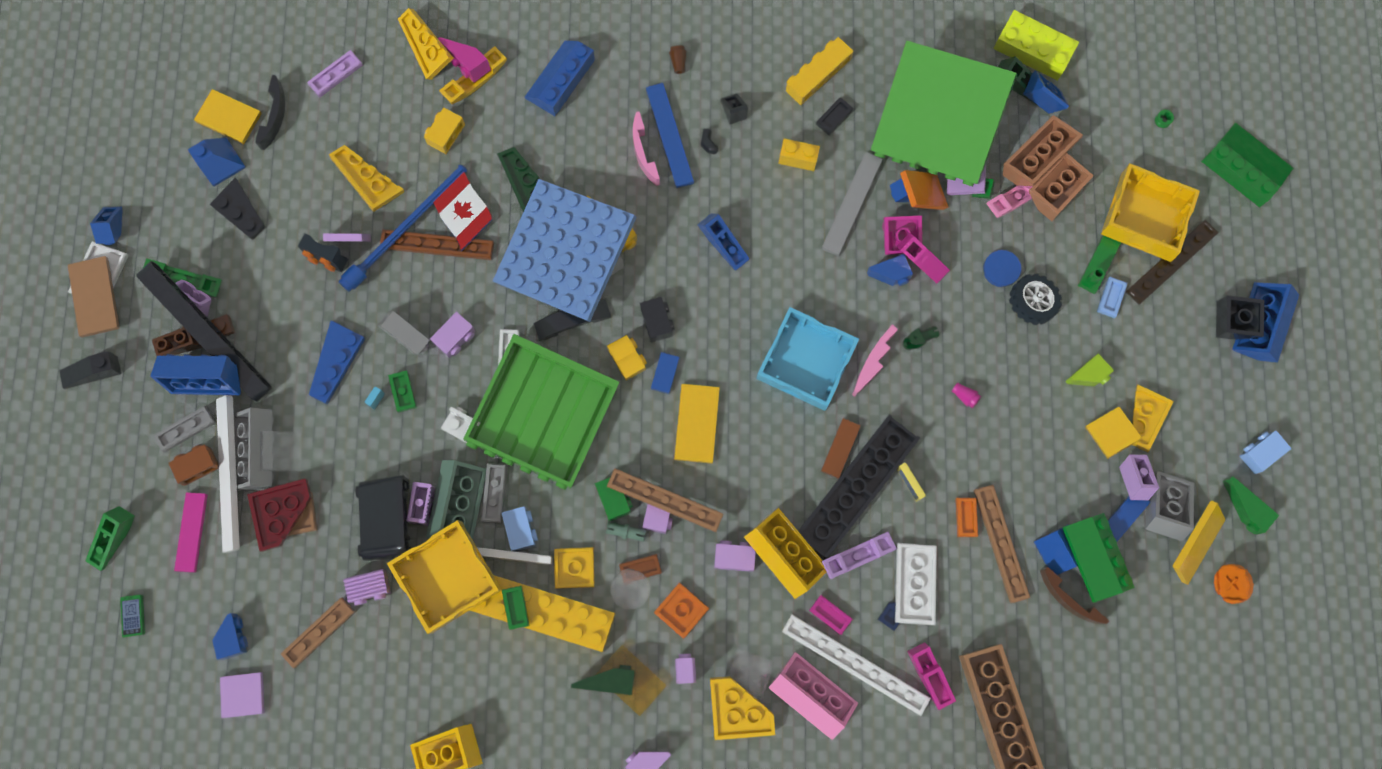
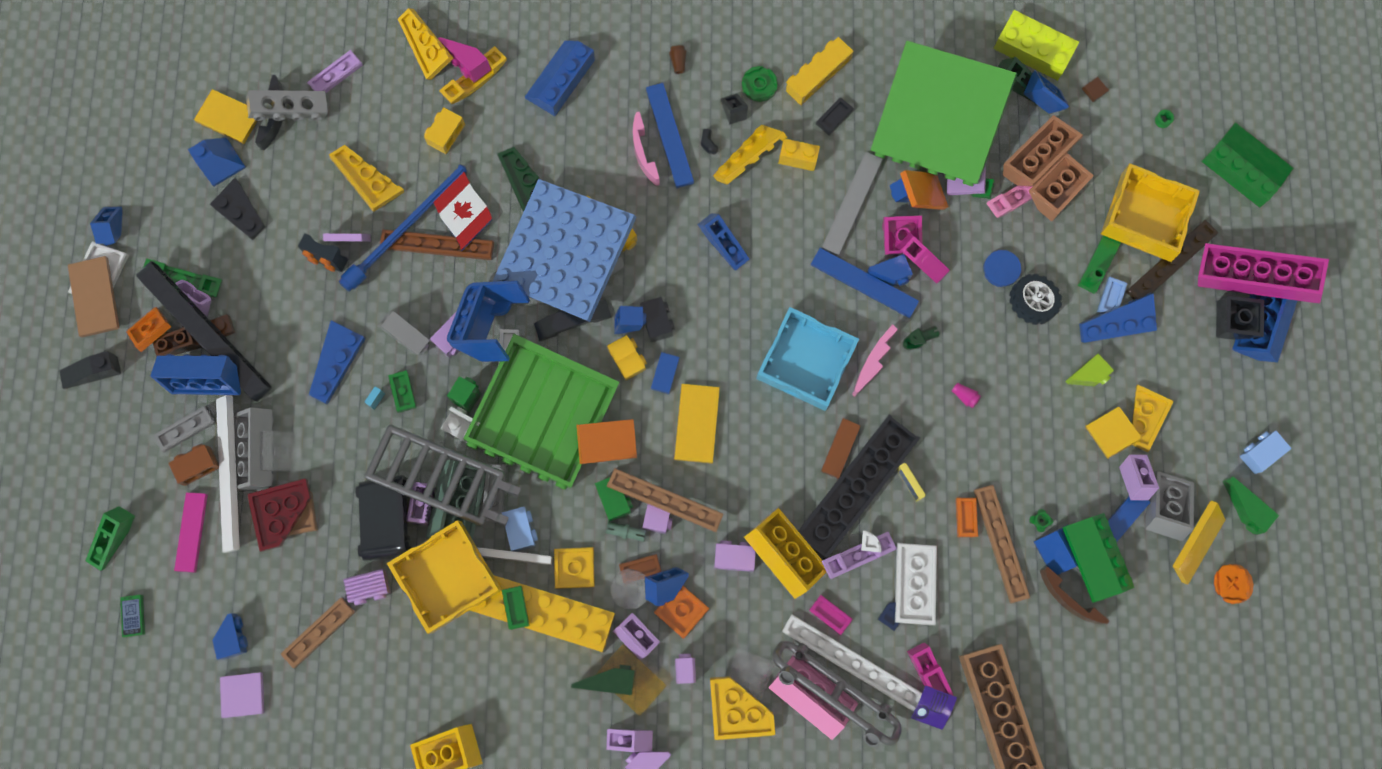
(148, 329): none -> orange tile
(276, 98): none -> light grey brick
(443, 505): none -> flat silver bar
(464, 393): none -> green brick
(475, 316): none -> blue windscreen
(606, 441): none -> orange tile
(629, 319): none -> blue slope
(629, 740): none -> lavender slope
(636, 636): none -> lavender brick
(664, 585): none -> blue slope
(748, 153): none -> yellow wing
(759, 84): none -> green tile
(789, 675): none -> flat silver bar
(864, 283): none -> blue tile
(870, 542): none -> white tile
(934, 707): none -> dark purple sticker
(1047, 521): none -> green plate
(1095, 89): none -> reddish brown tile
(1129, 319): none -> blue wing
(1263, 273): none -> dark pink brick

